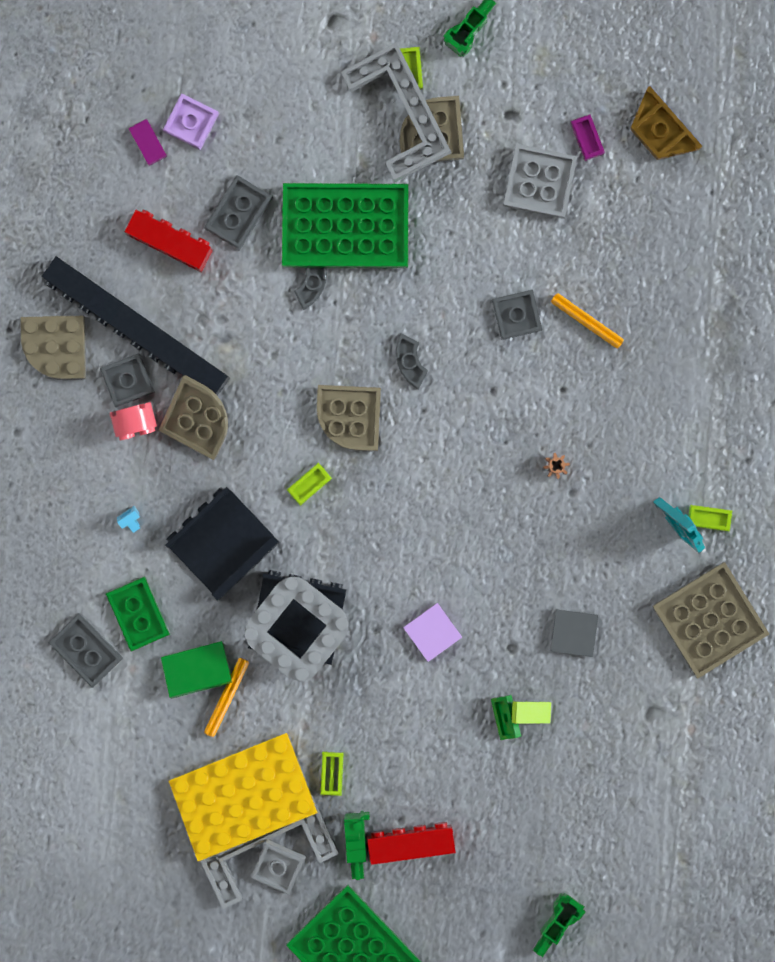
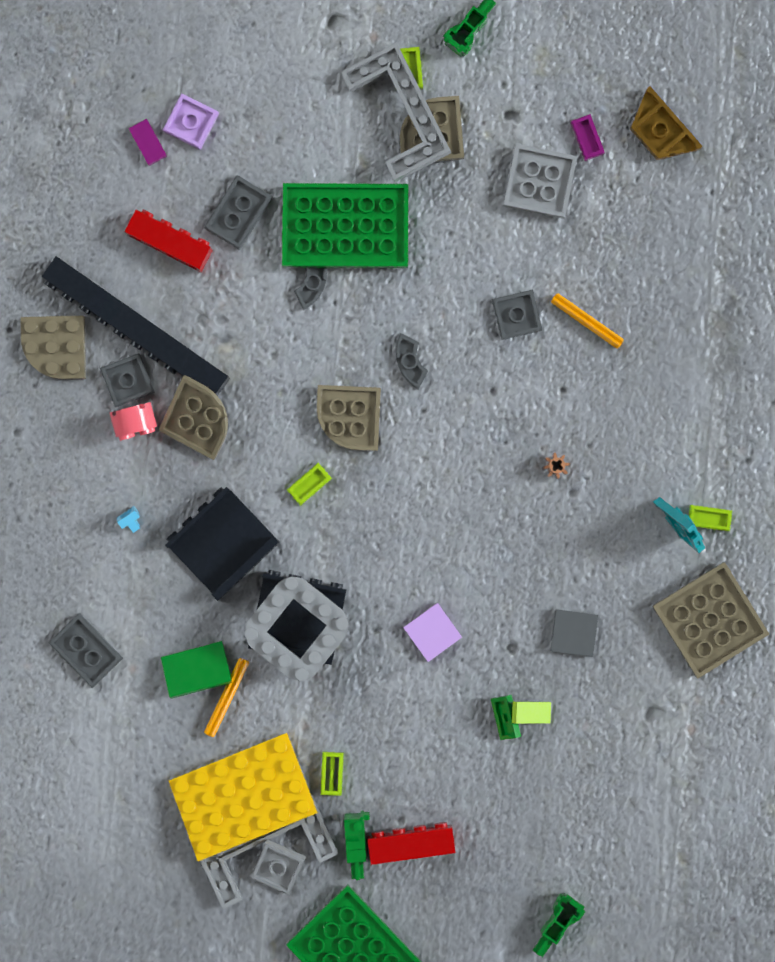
(137, 614): green tile -> none

